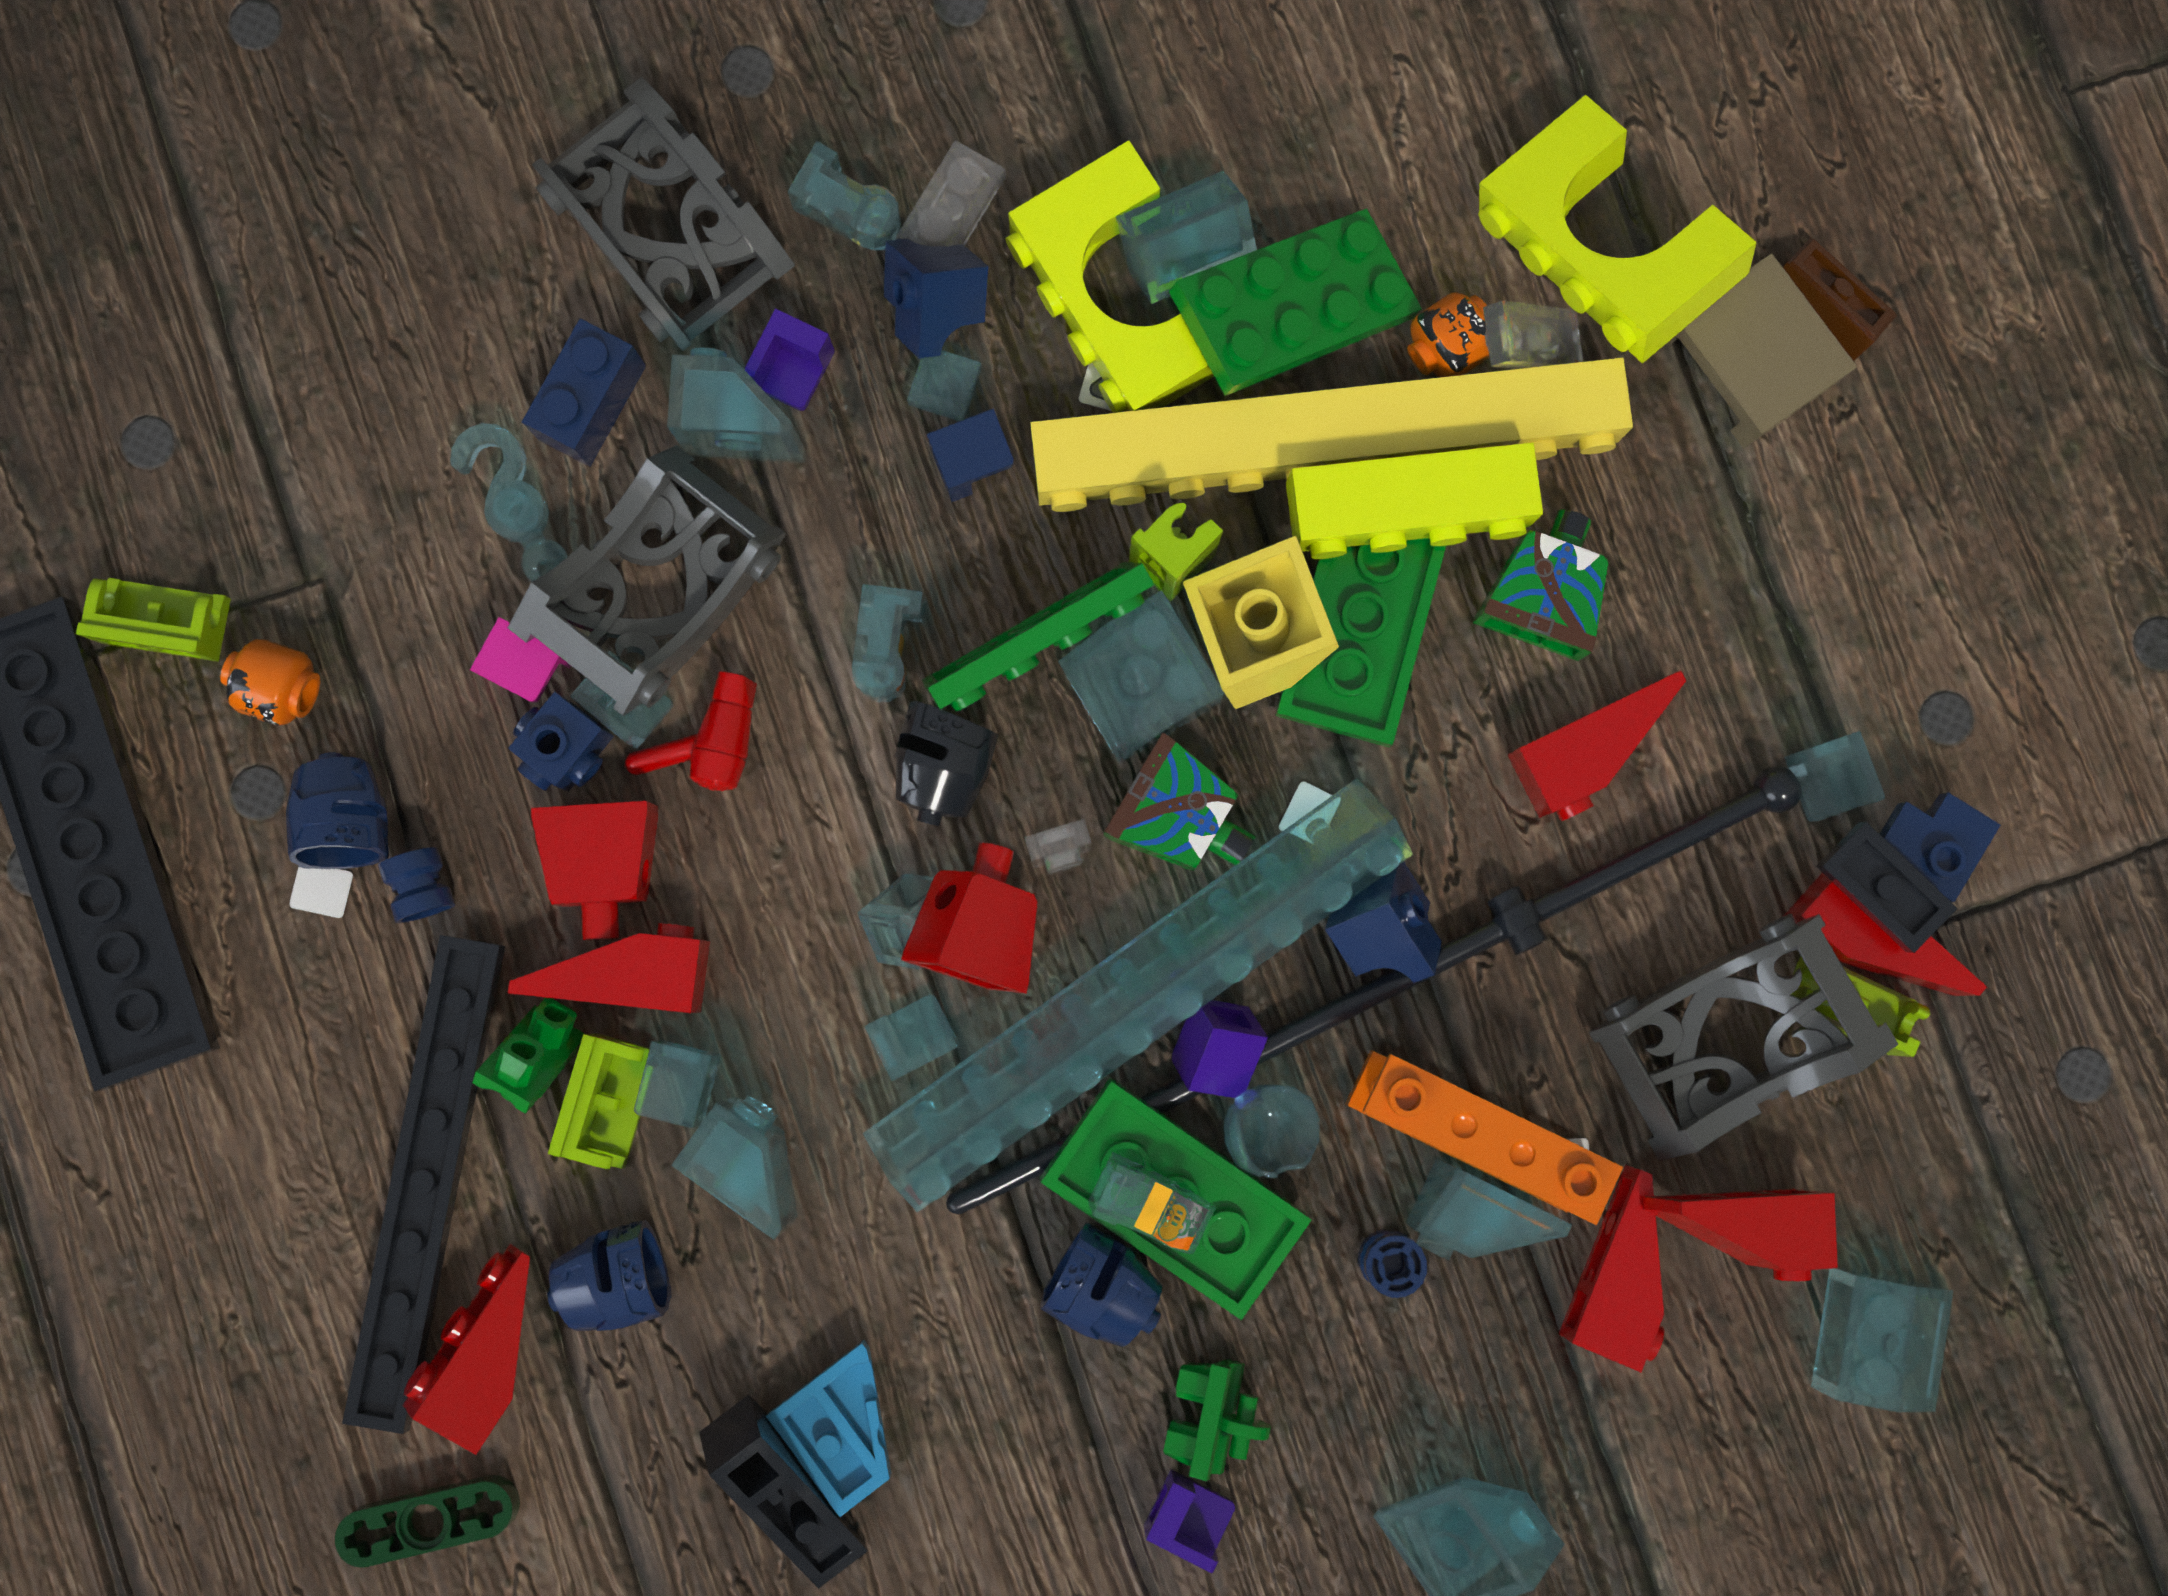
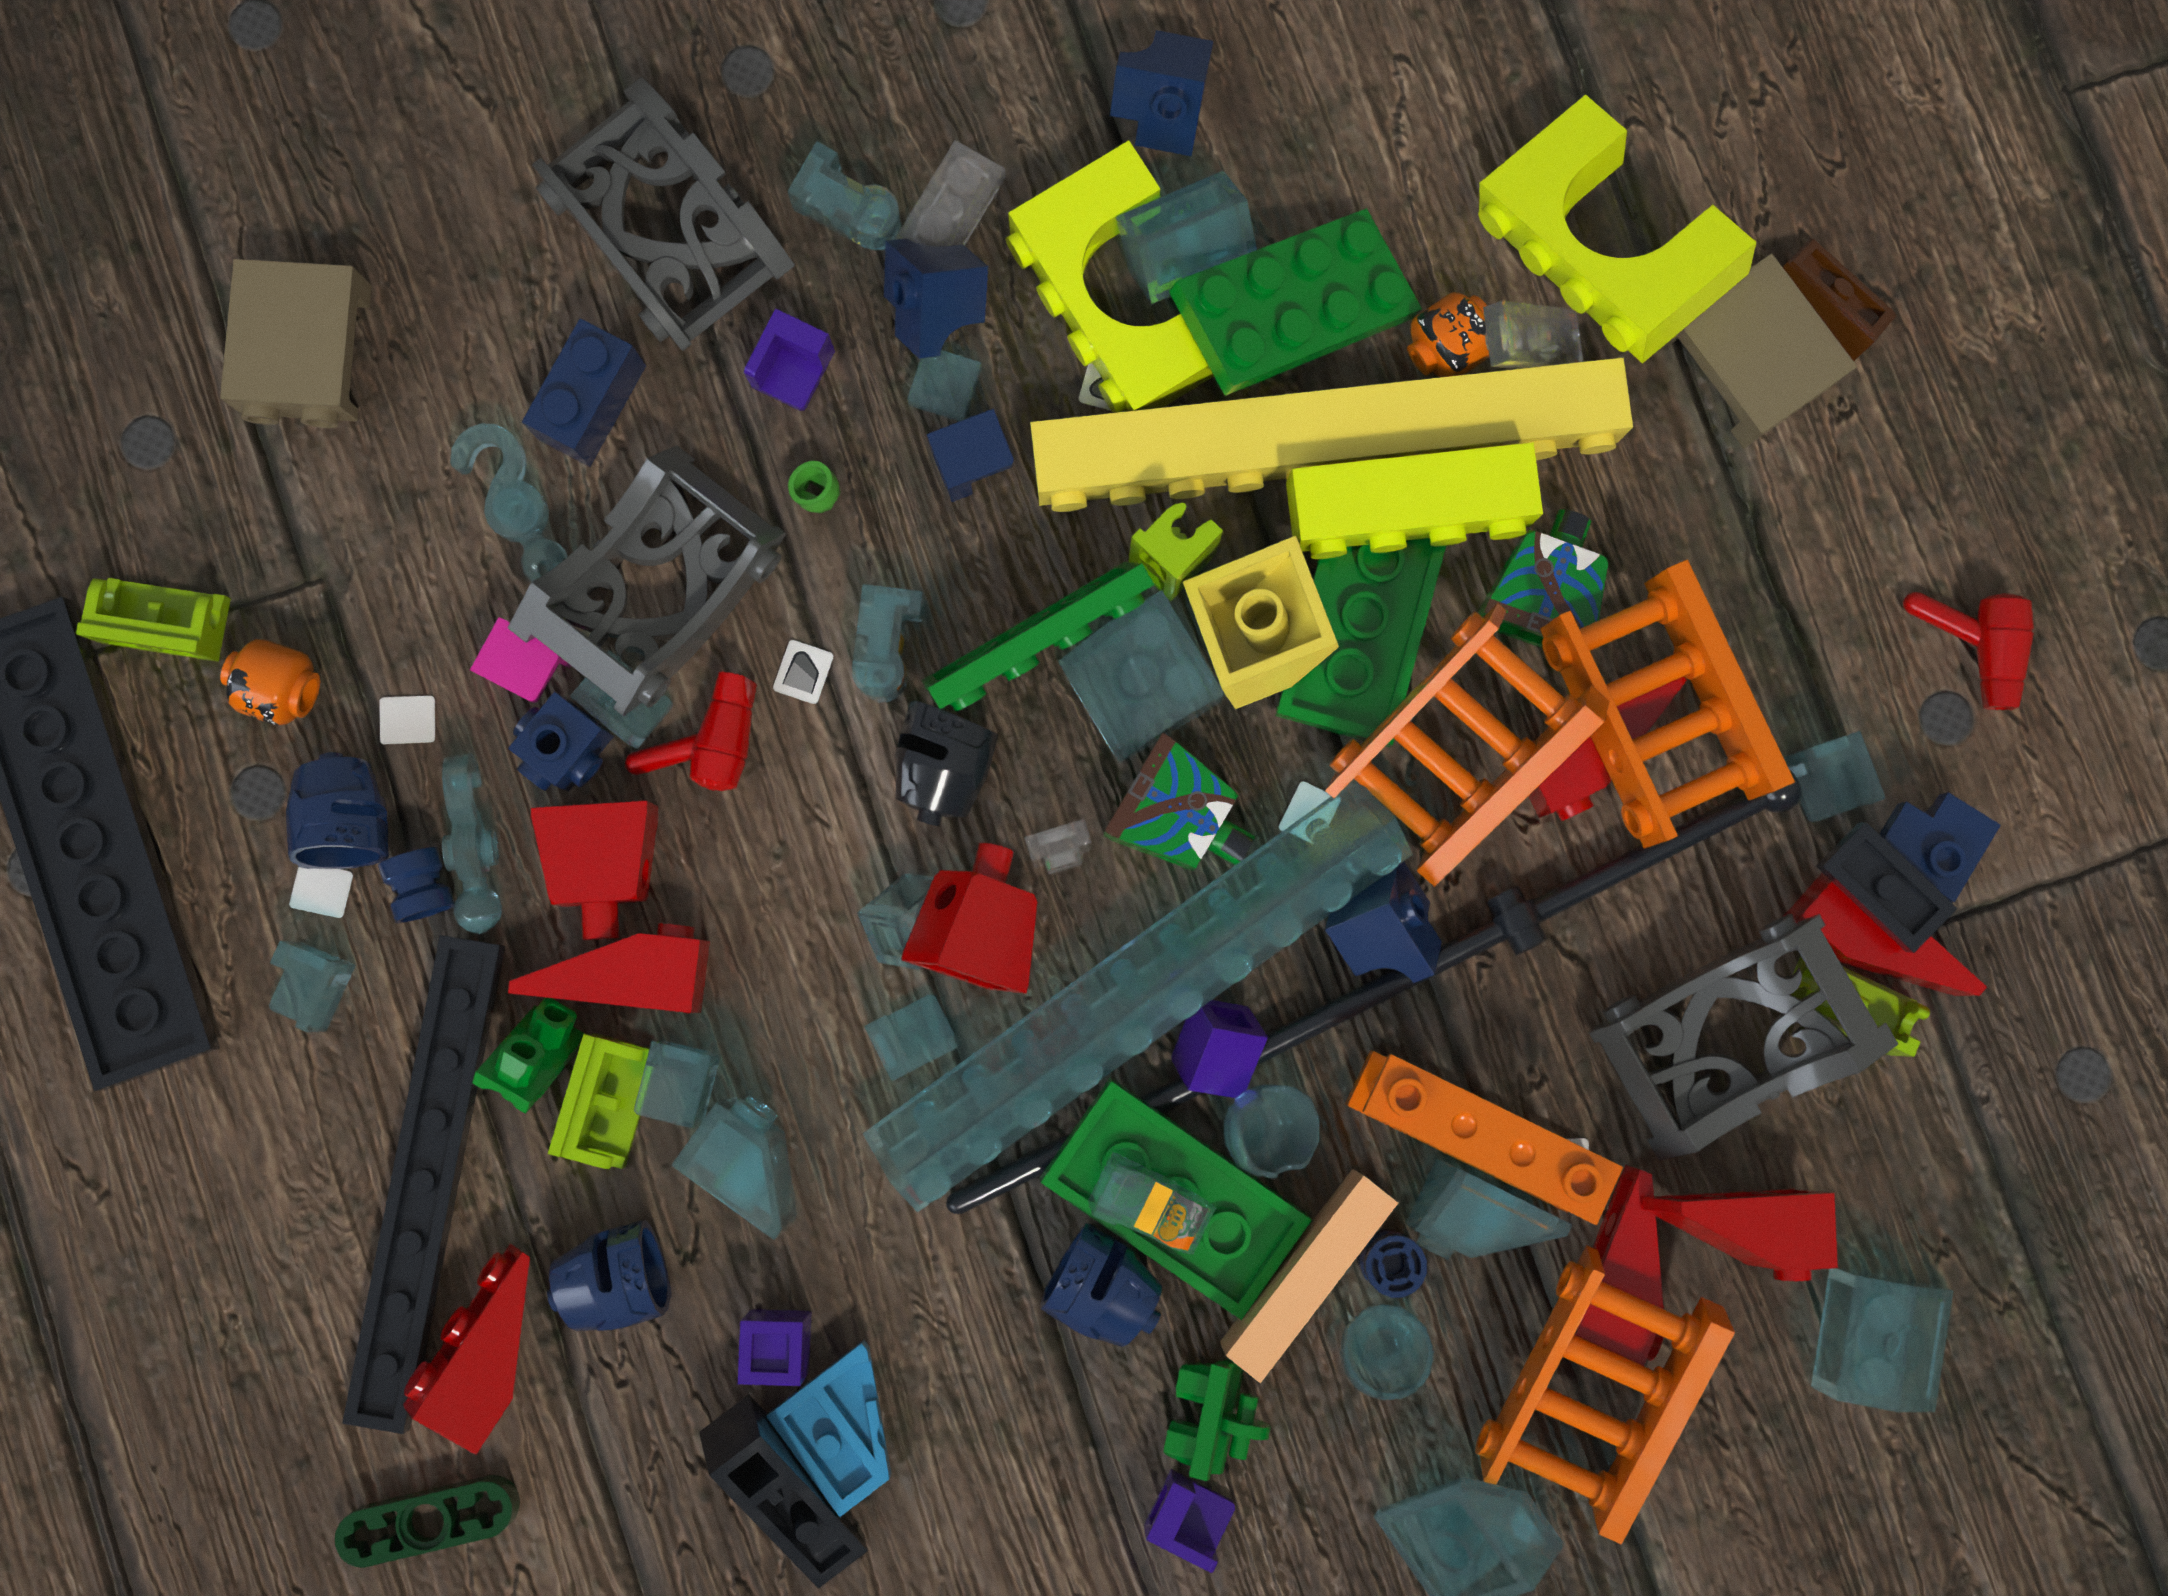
(292, 341): none -> dark tan panel
(309, 985): none -> clear light blue panel
(407, 719): none -> white sticker
(470, 846): none -> clear light blue piece
(725, 413): clear light blue slope -> none
(774, 1347): none -> dark purple panel
(803, 672): none -> white sticker
(820, 476): none -> bright green hinge
(1163, 90): none -> dark blue brick
(1307, 1274): none -> light nougat piece
(1386, 1352): none -> clear light blue hair
(1525, 761): none -> orange fence
(1641, 1443): none -> orange fence
(1724, 694): none -> orange fence
(2000, 635): none -> red piece

